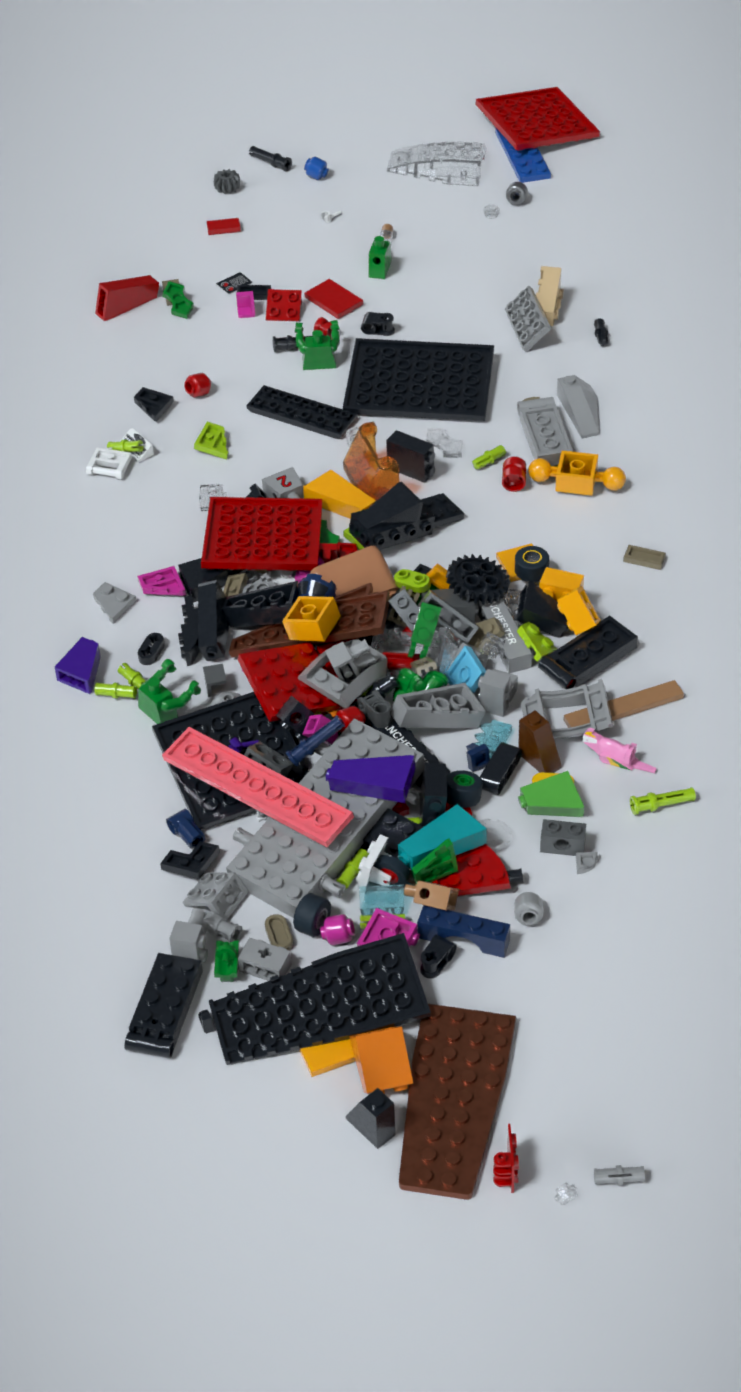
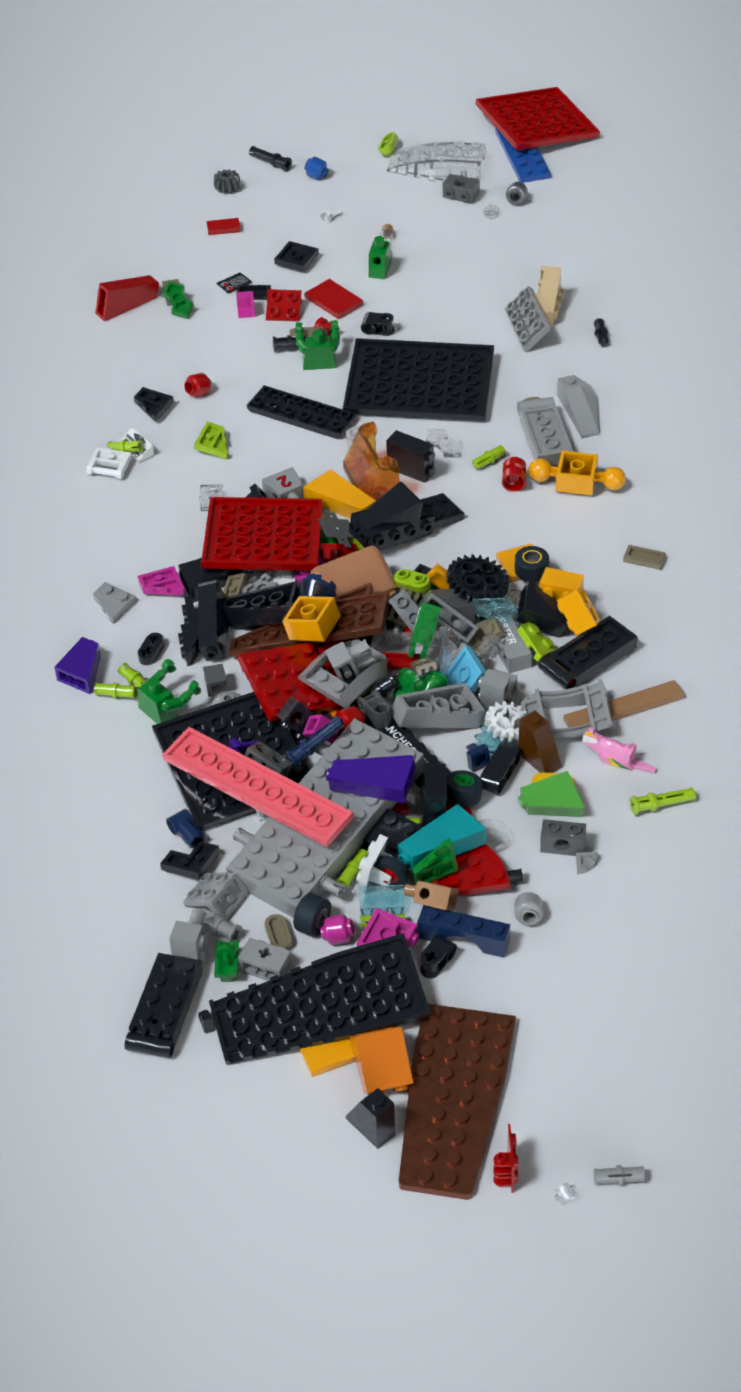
(296, 256): none -> black plate
(307, 332): none -> dark tan tile
(329, 527): none -> dark grey piece
(388, 144): none -> lime plate
(461, 188): none -> dark grey brick
(493, 607): none -> clear light blue plate
(504, 720): none -> white gear

